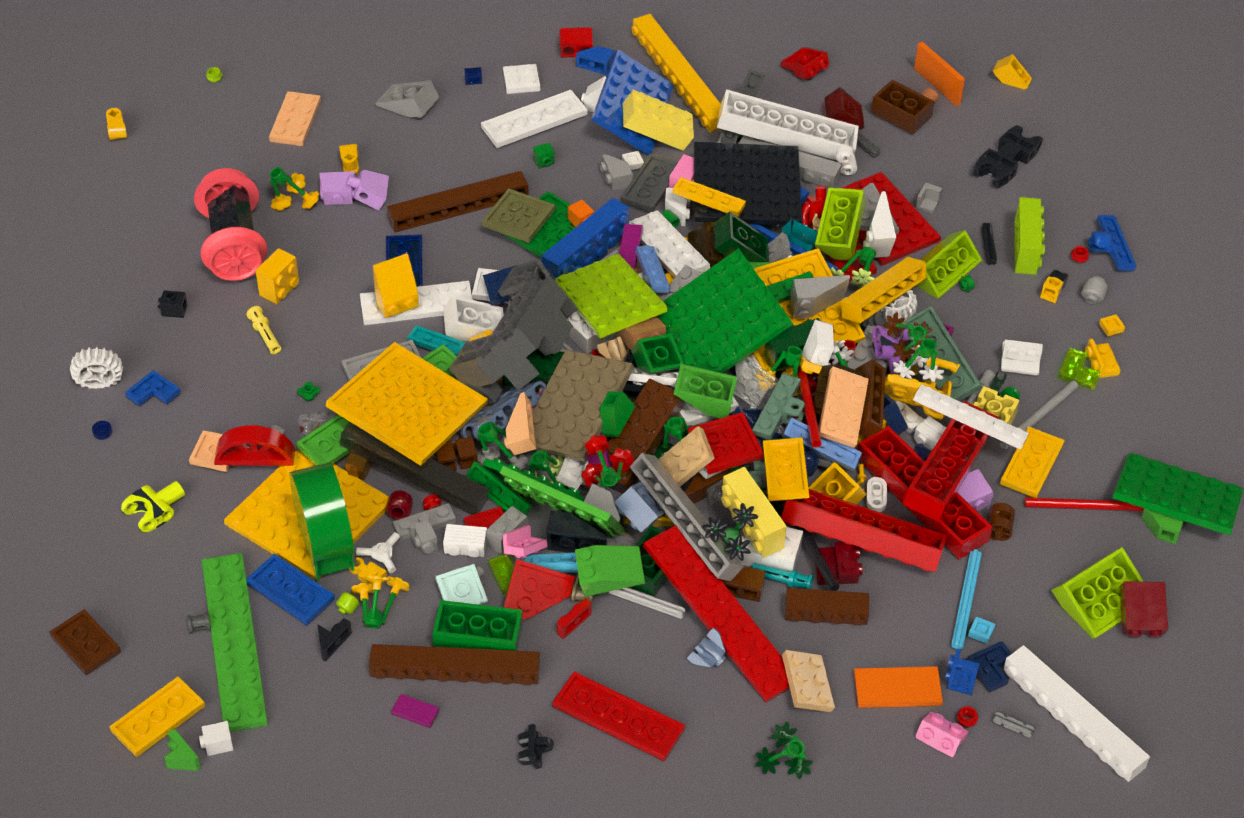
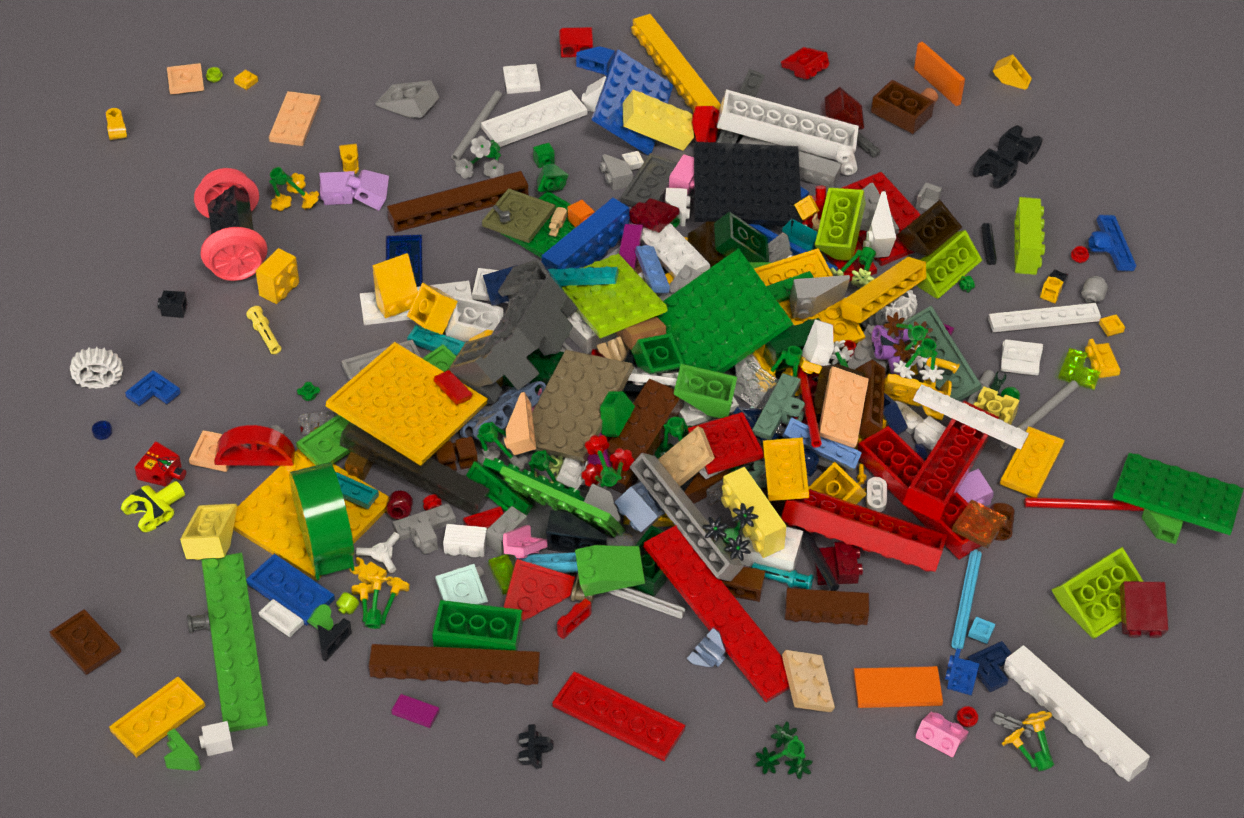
(159, 466): none -> red torso
(185, 78): none -> light nougat plate
(209, 531): none -> light yellow slope
(246, 79): none -> yellow plate
(281, 618): none -> white plate
(321, 617): none -> bright green tile
(357, 492): none -> teal plate
(432, 308): none -> yellow brick
(453, 387): none -> red tile
(473, 76): clear blue tile -> none
(476, 126): none -> light grey piece
(481, 148): none -> light grey plant
(503, 215): none -> dark grey hand
(551, 178): none -> green slope
(557, 220): none -> tan bar
(585, 276): none -> teal plate
(653, 214): none -> dark red plate
(705, 123): none -> red slope
(708, 196): yellow plate -> none
(806, 207): none -> yellow plate
(930, 229): none -> dark brown slope
(979, 524): none -> clear orange plate
(1042, 758): none -> plant
(1044, 317): none -> white plate

